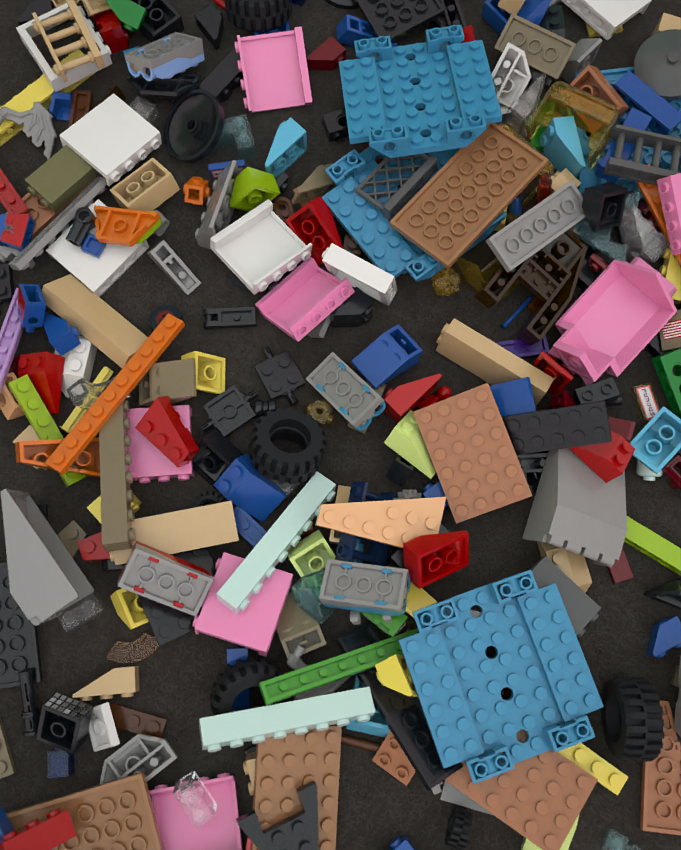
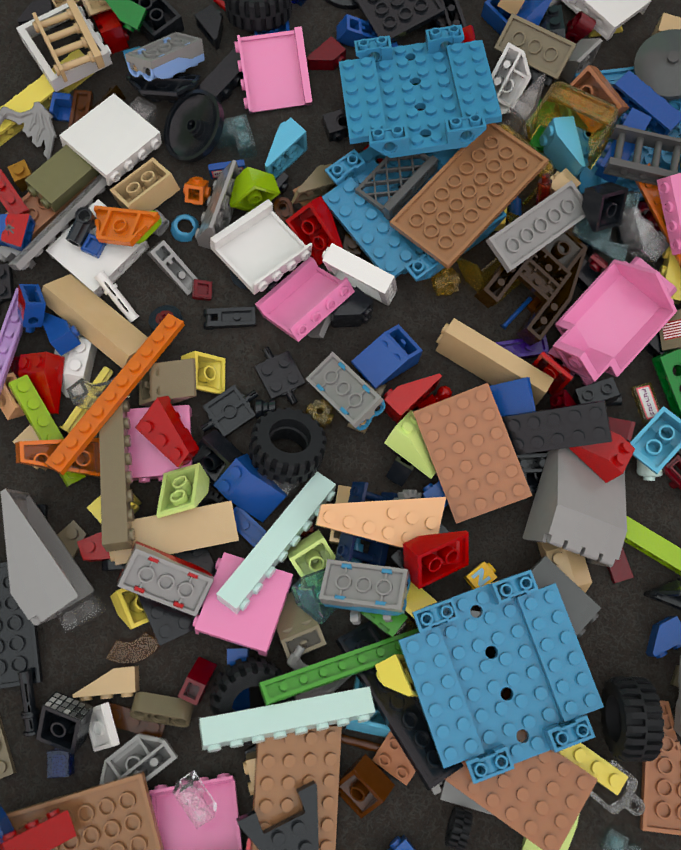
(19, 172): none -> pearl gold brick
(102, 278): none -> white pin
(161, 709): none -> dark tan beam
(182, 490): none -> yellowish green slope
(184, 236): none -> dark azure piece
(197, 681): none -> dark red slope
(202, 290): none -> dark red tile
(364, 786): none -> reddish brown slope
(481, 575): none -> yellow brick
(579, 27): none -> dark red piece
(626, 798): none -> clear piece

